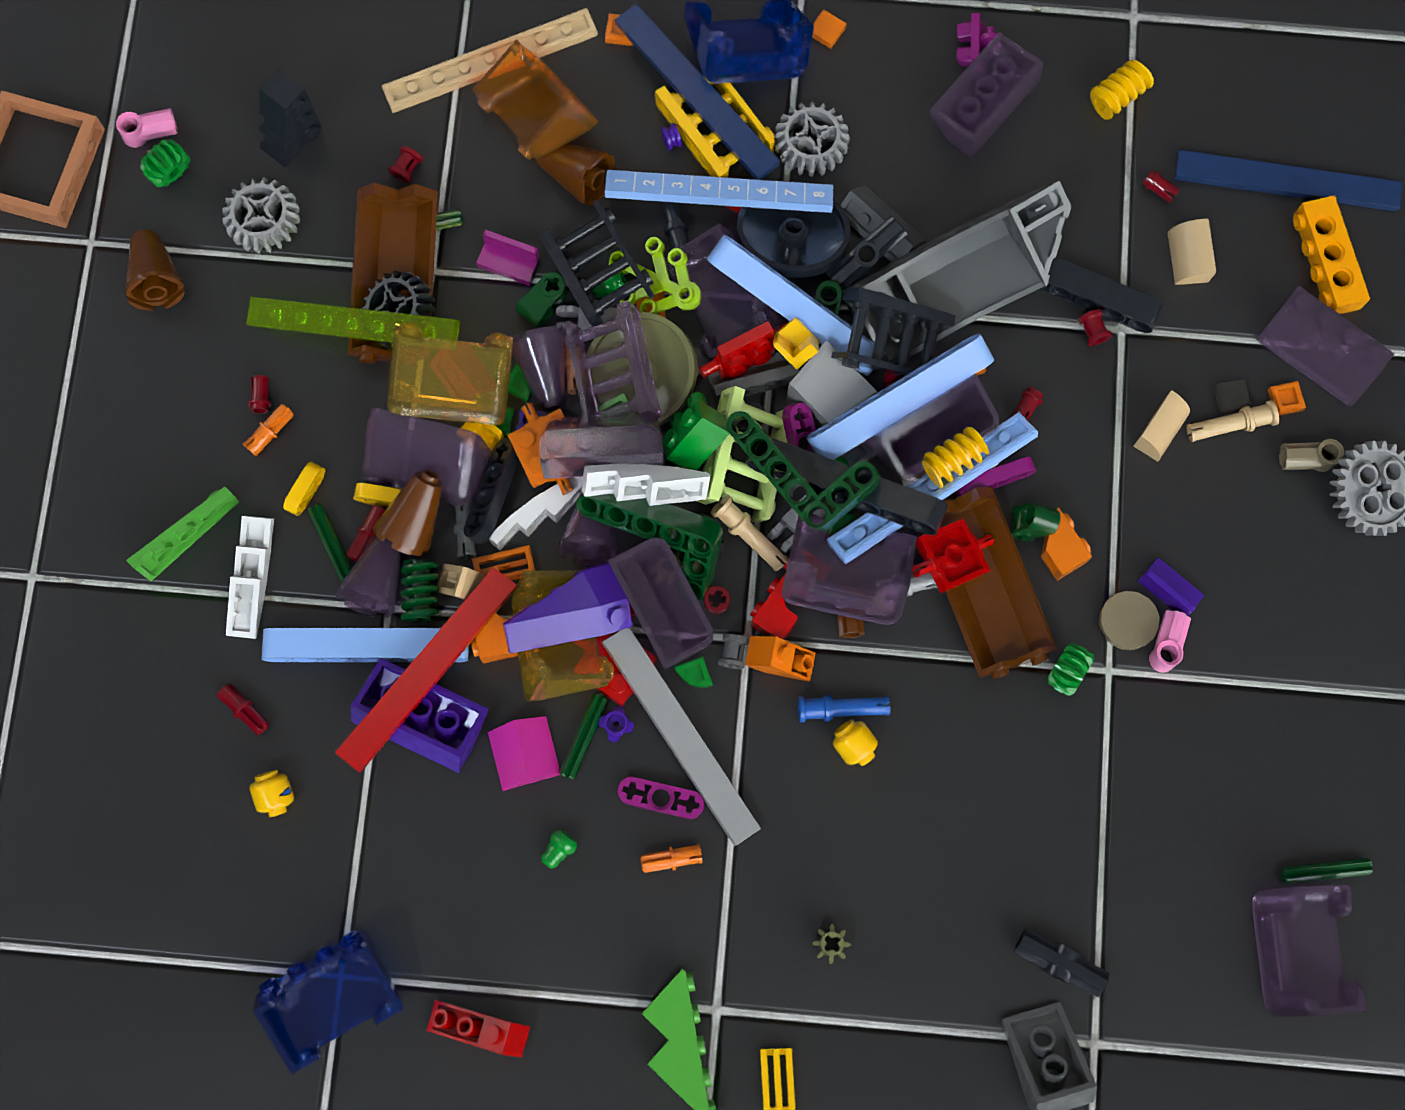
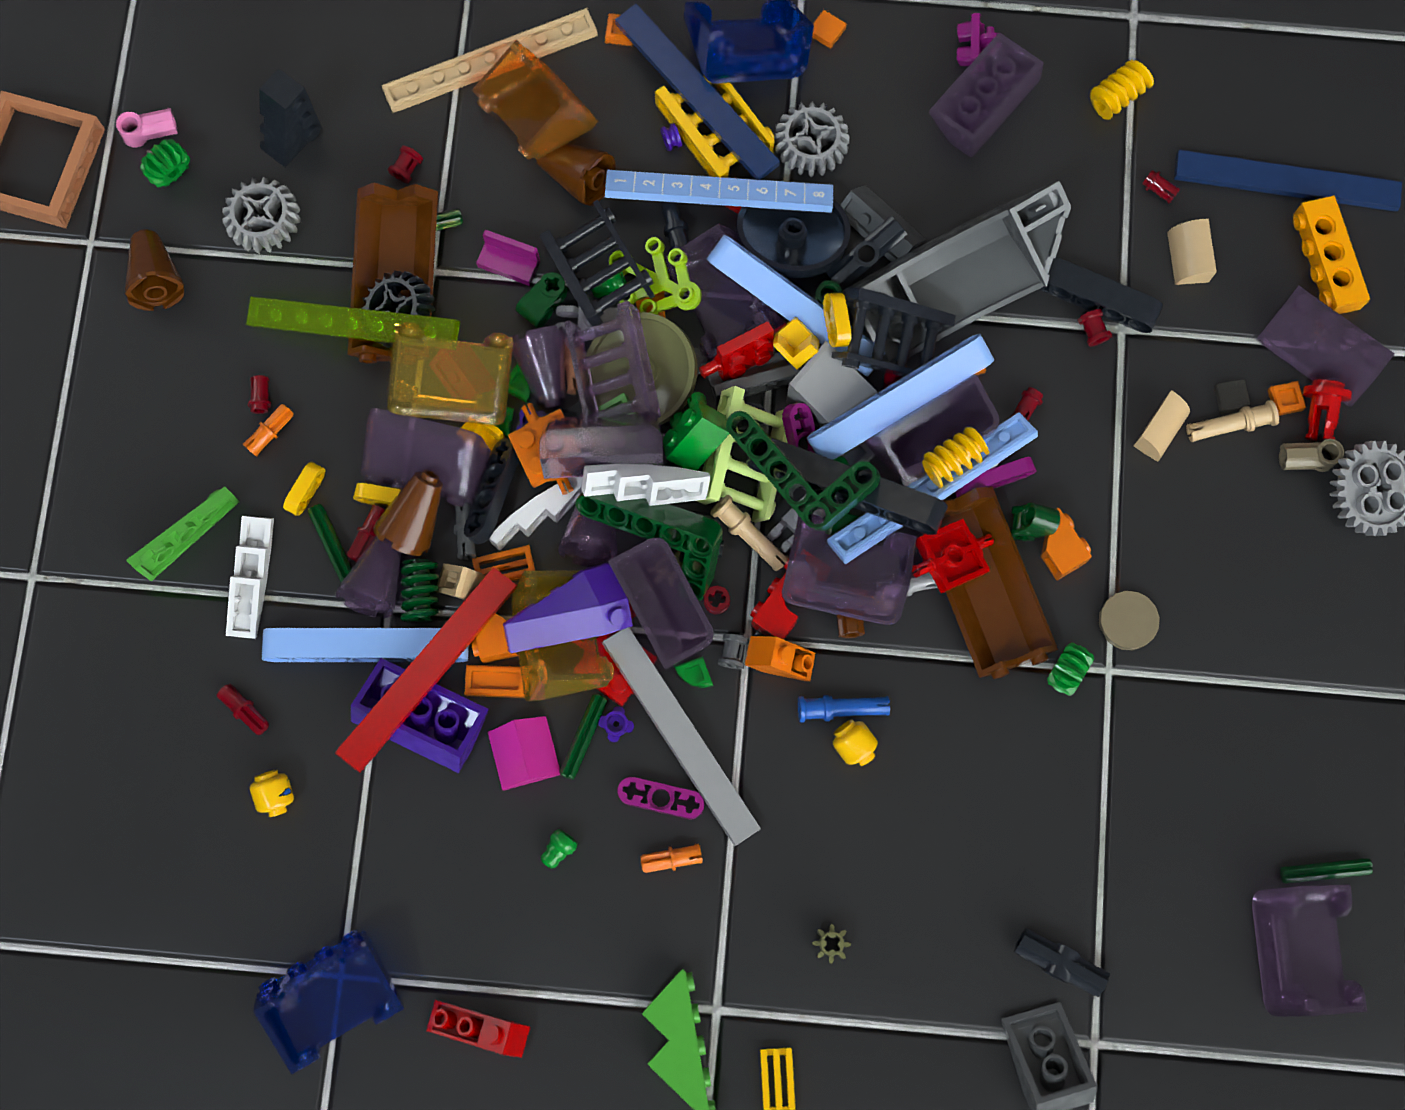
(493, 681): none -> orange tile
(837, 319): none -> yellow beam
(1170, 587): dark purple panel -> none
(1170, 639): bright pink piece -> none
(1325, 396): none -> red piece

